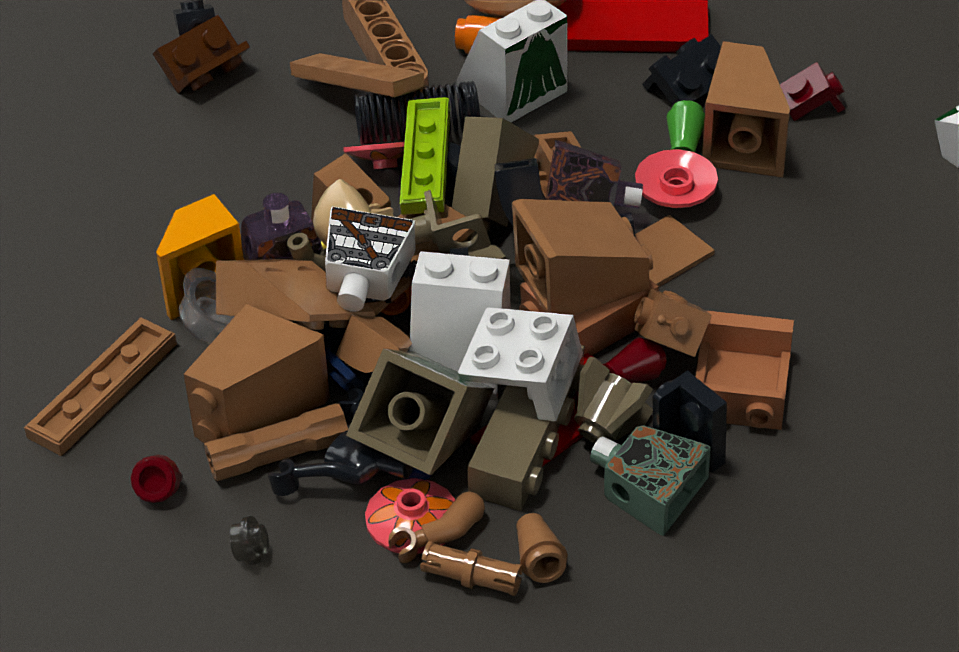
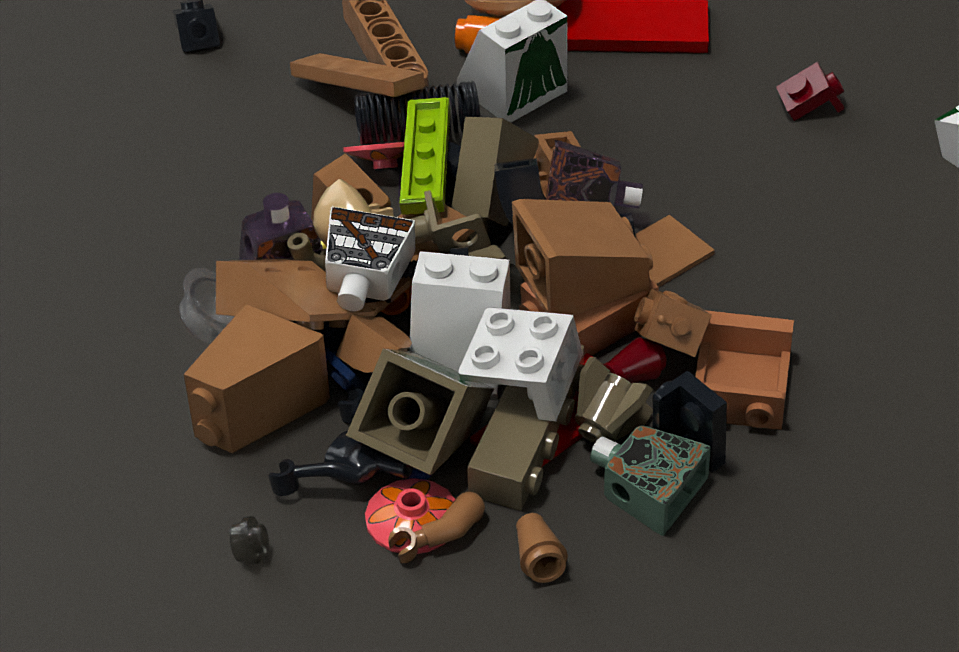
(100, 386): medium nougat tile -> none
(155, 478): dark red tile -> none
(195, 239): light orange slope -> none
(199, 53): reddish brown bracket -> none
(275, 442): medium nougat axle -> none
(471, 568): medium nougat pin -> none
(676, 178): coral dish -> none
(685, 125): bright green cone -> none
(687, 74): black bracket -> none
(746, 113): medium nougat slope -> none

